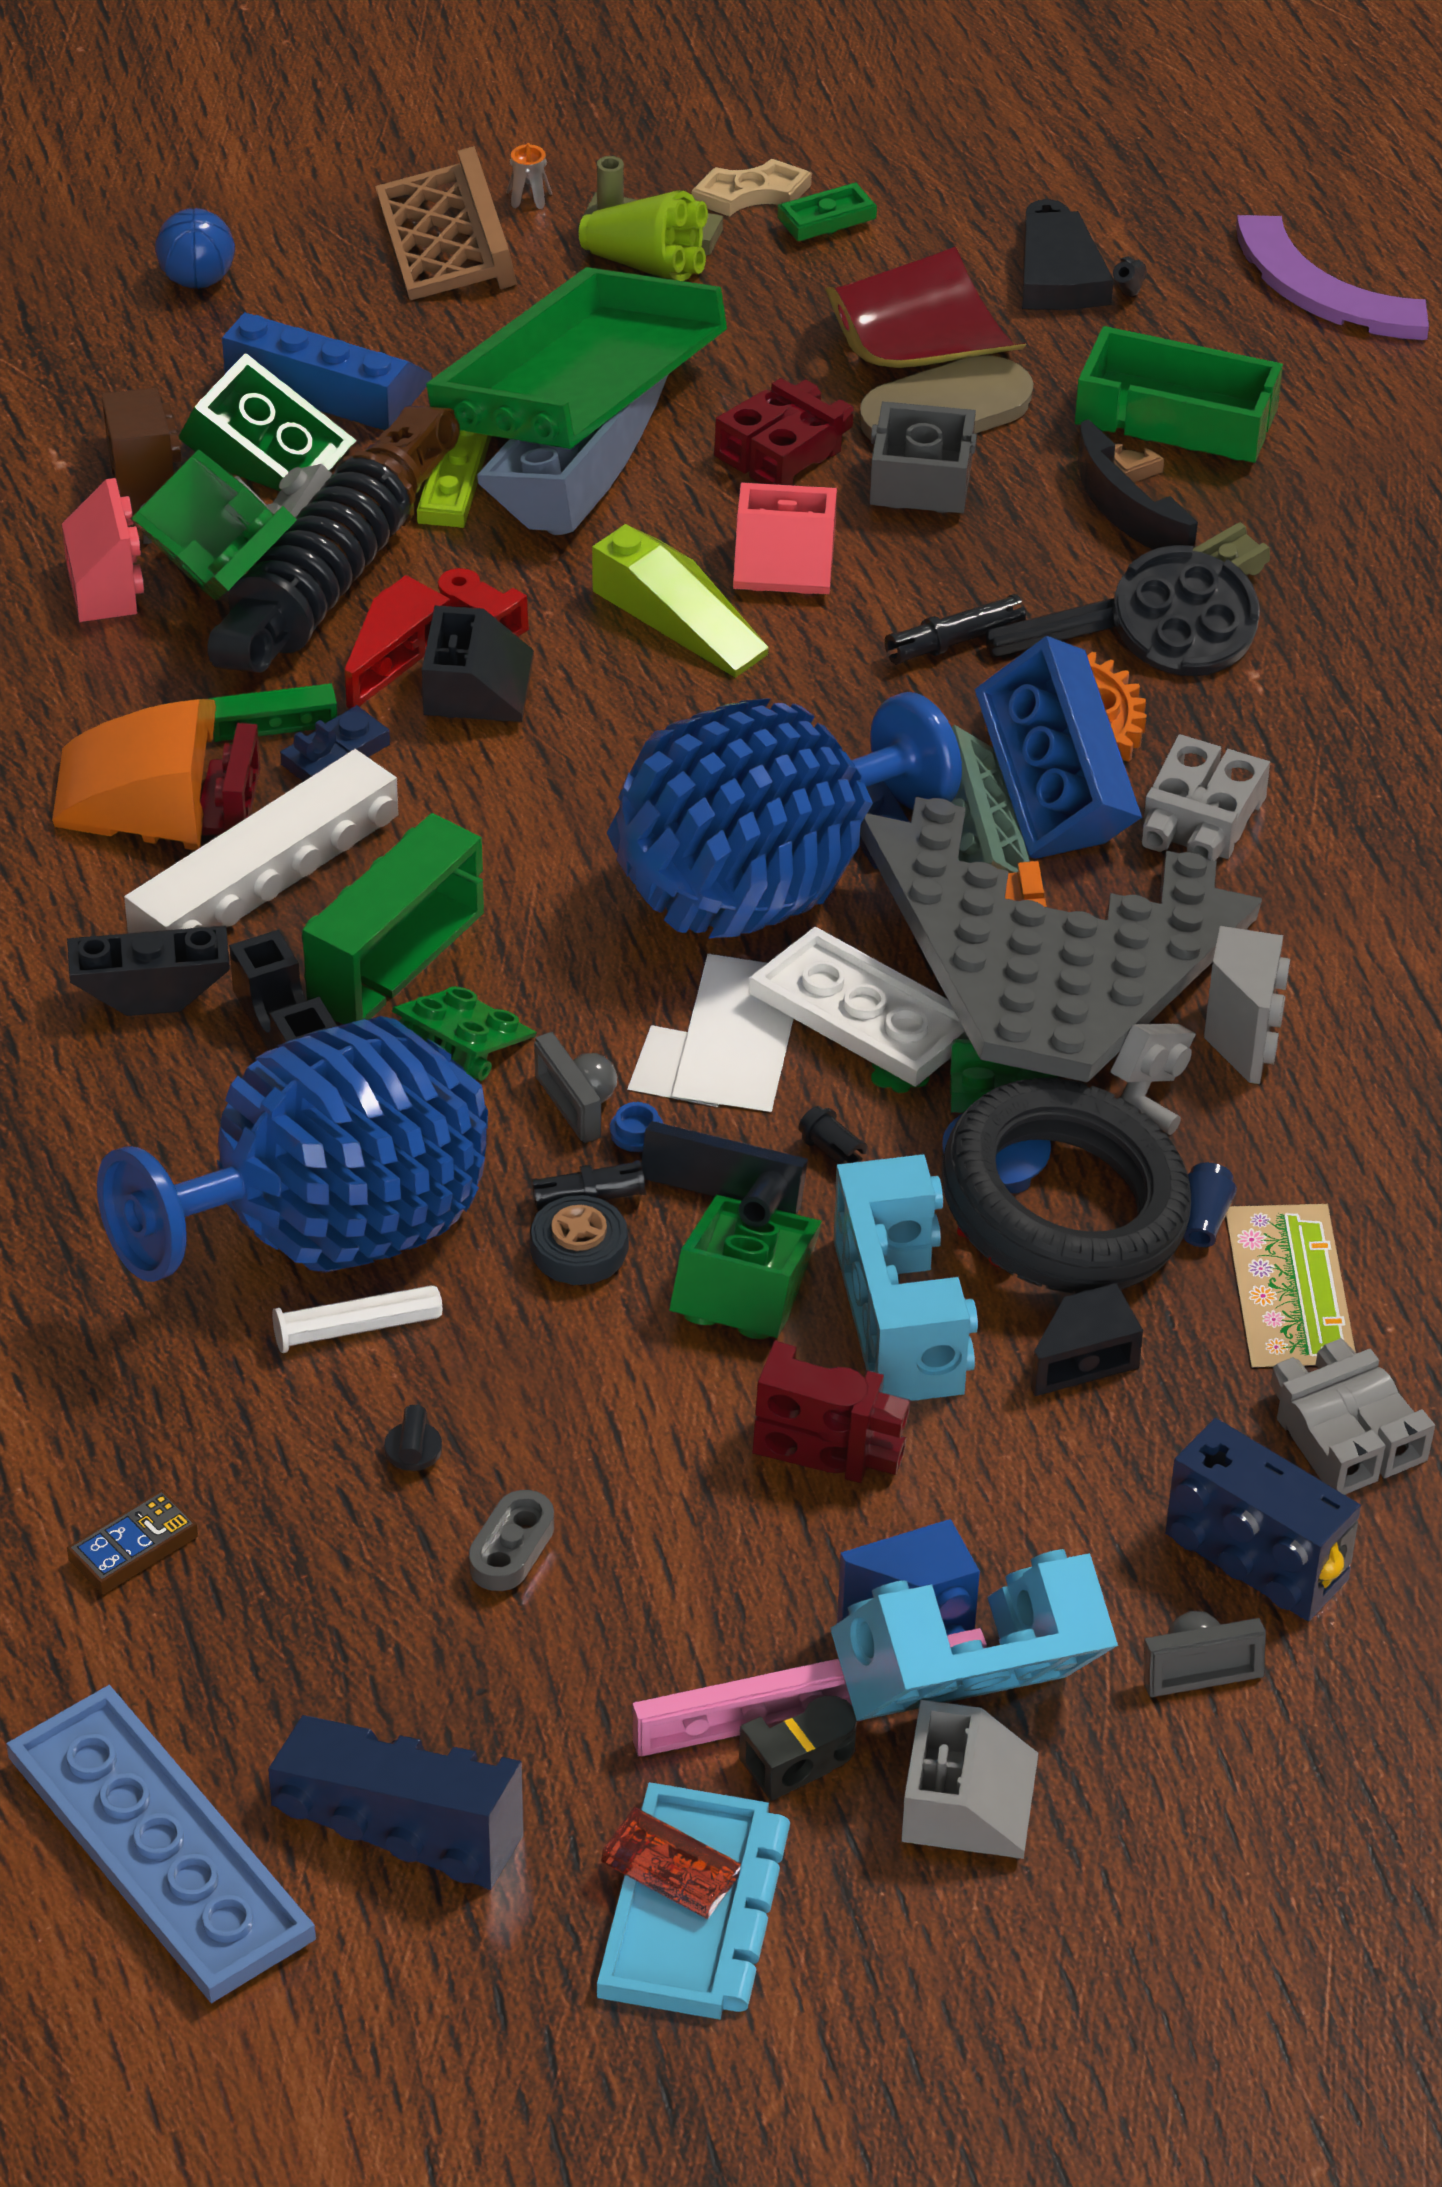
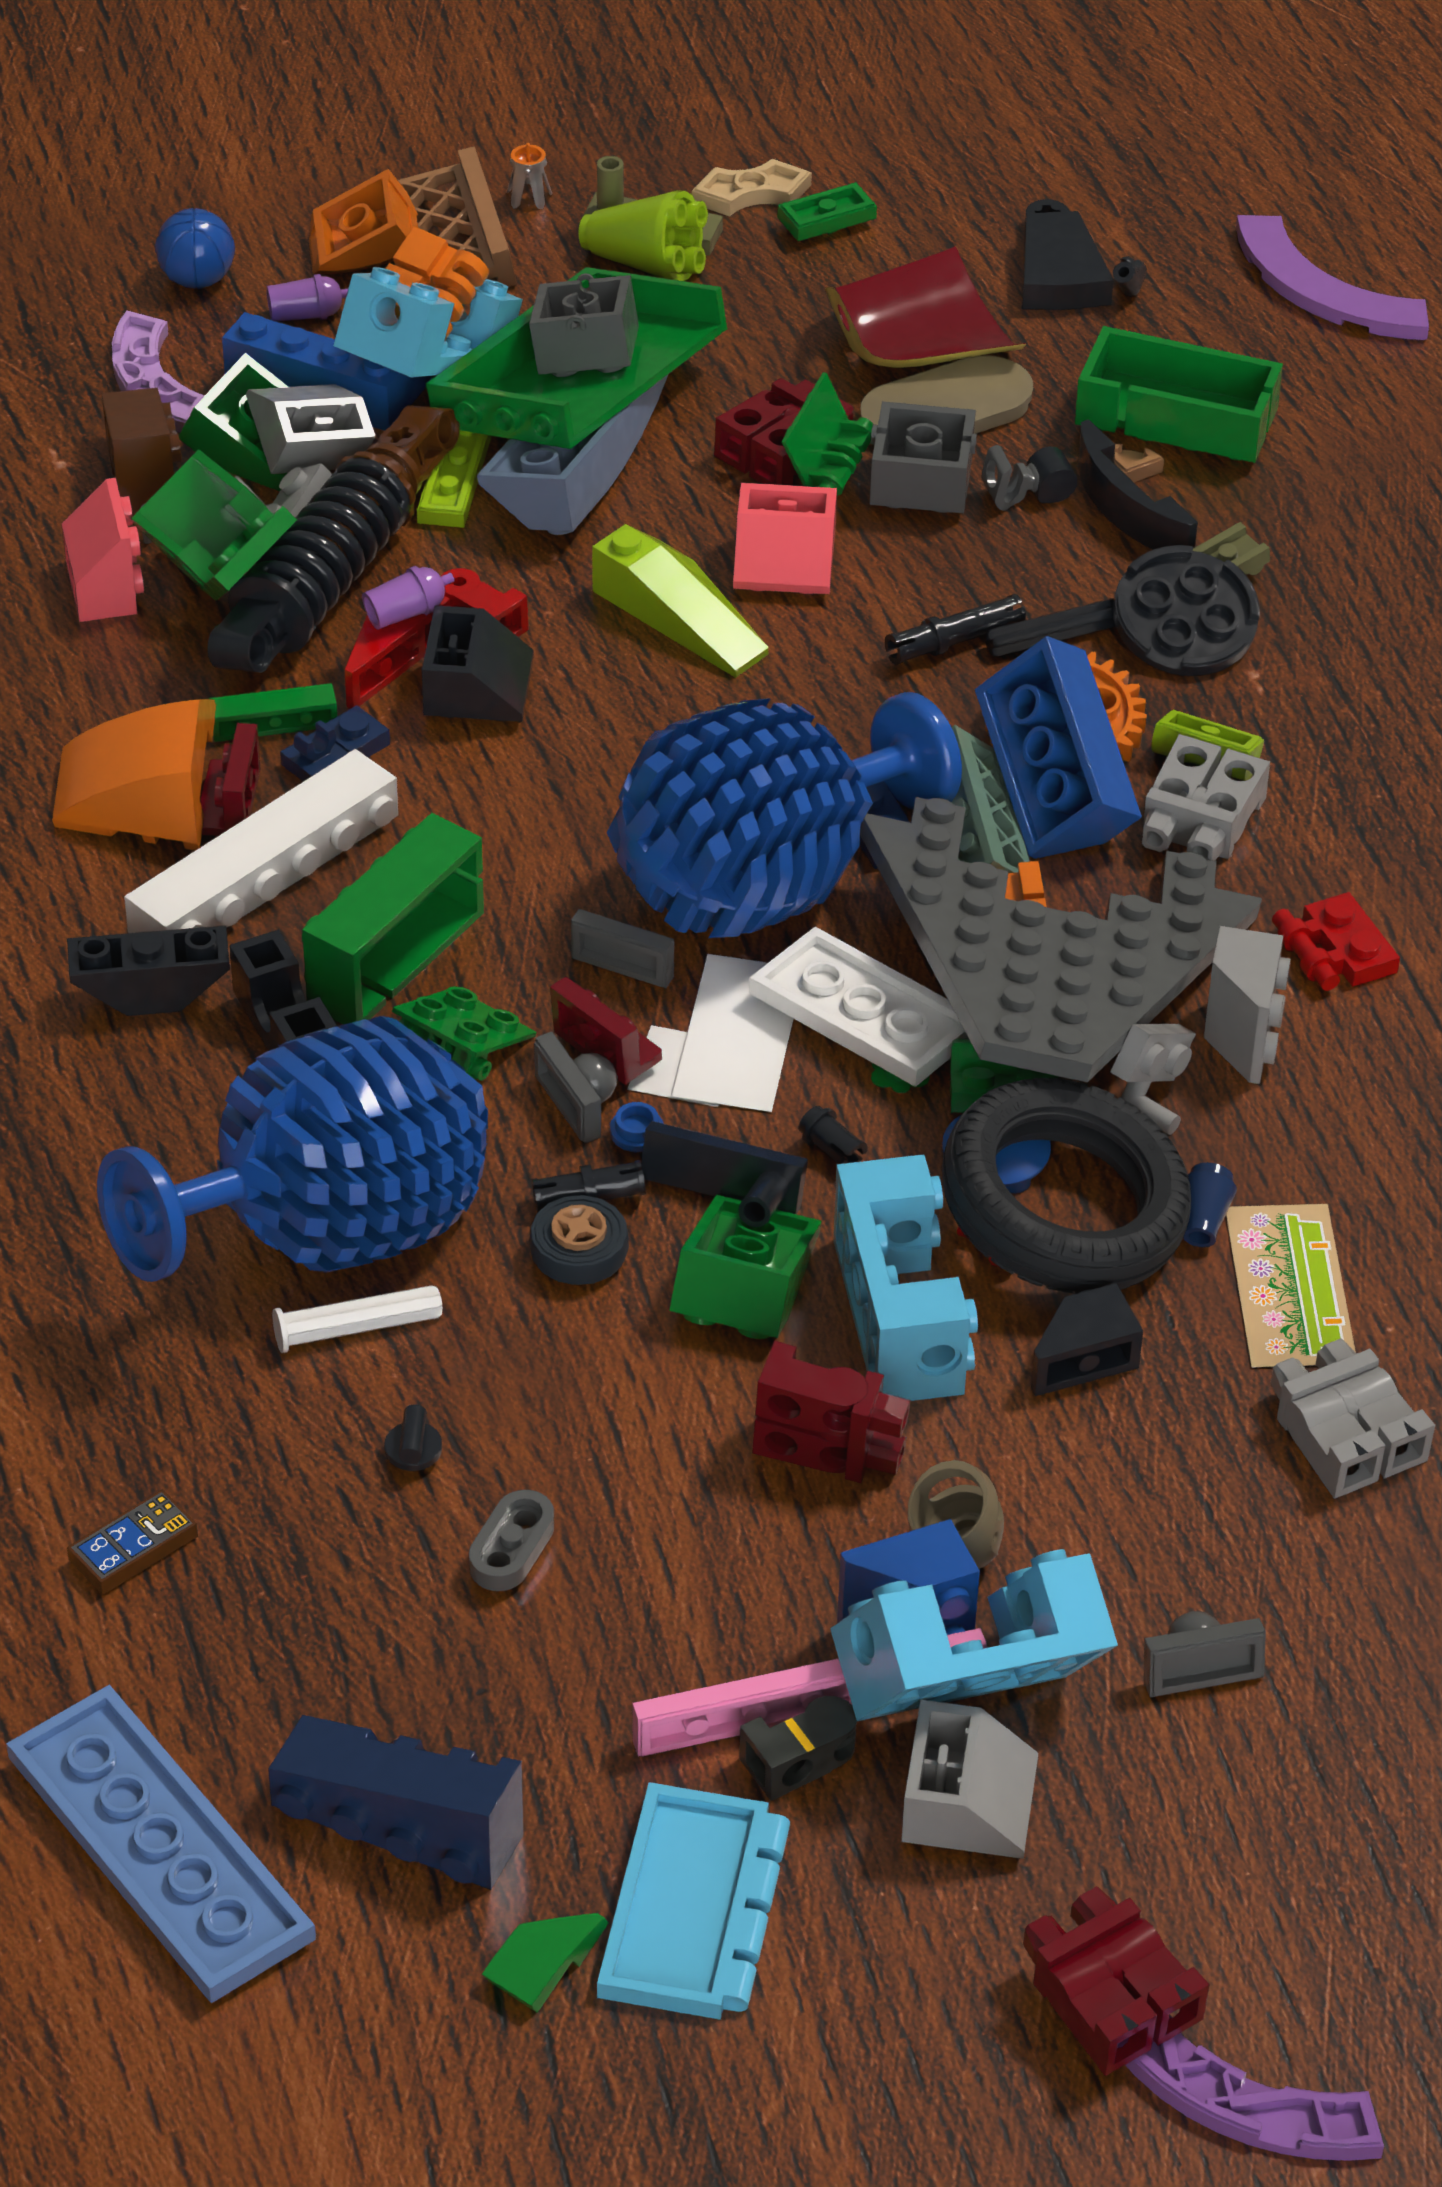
(137, 364): none -> lavender tile
(305, 299): none -> medium lavender piece
(309, 425): none -> light grey slope
(361, 226): none -> orange slope
(405, 596): none -> medium lavender piece
(416, 339): none -> medium azure plate
(432, 262): none -> orange legs
(540, 1954): none -> green slope
(584, 326): none -> dark grey brick
(596, 1028): none -> dark red bracket
(622, 948): none -> dark grey tile
(671, 1862): clear red tile -> none
(824, 441): none -> green hinge
(970, 1507): none -> dark tan helmet
(1045, 474): none -> leg
(1113, 1979): none -> dark red hips
(1178, 723): none -> lime brick
(1262, 1519): dark blue piece -> none
(1264, 2117): none -> medium lavender tile
(1347, 939): none -> red plate

